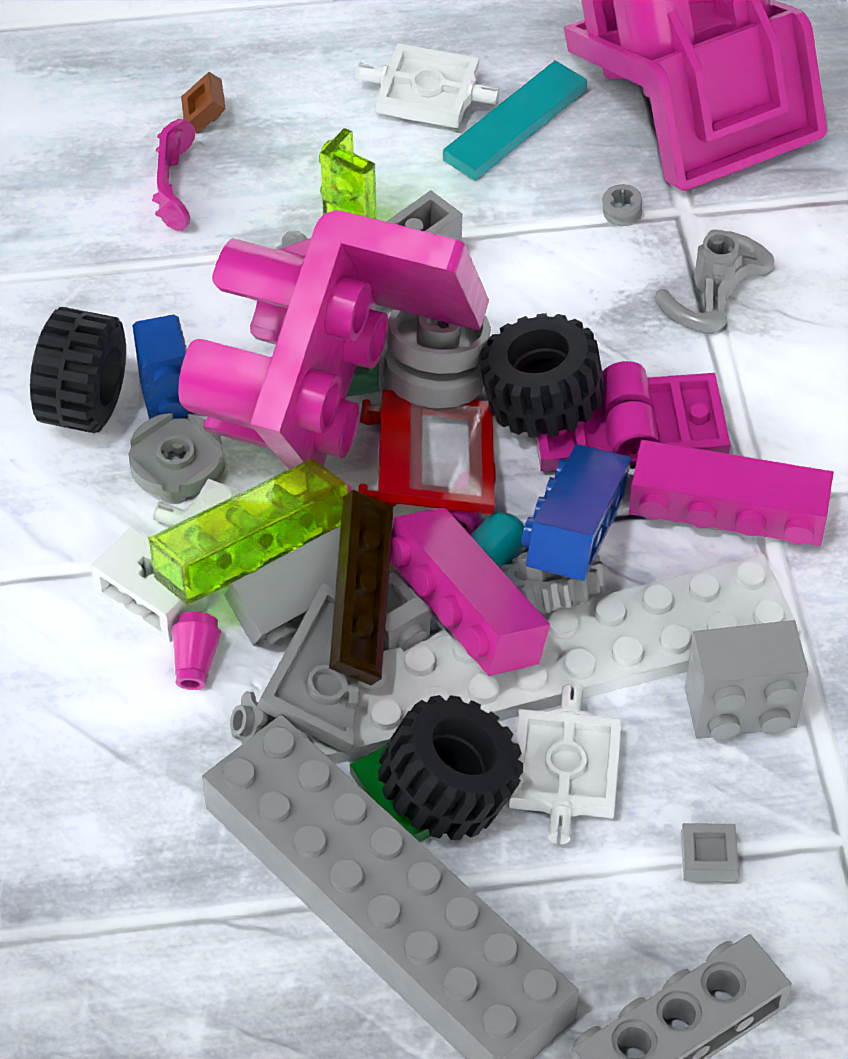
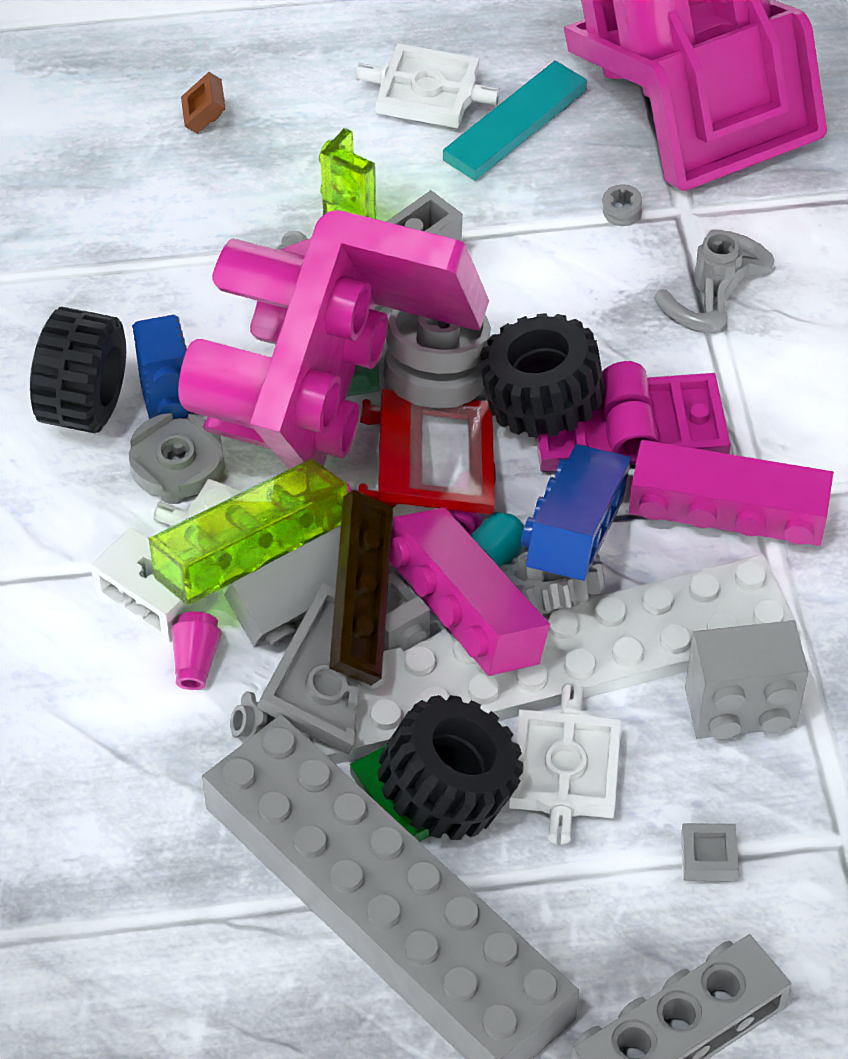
(174, 141): dark pink piece -> none

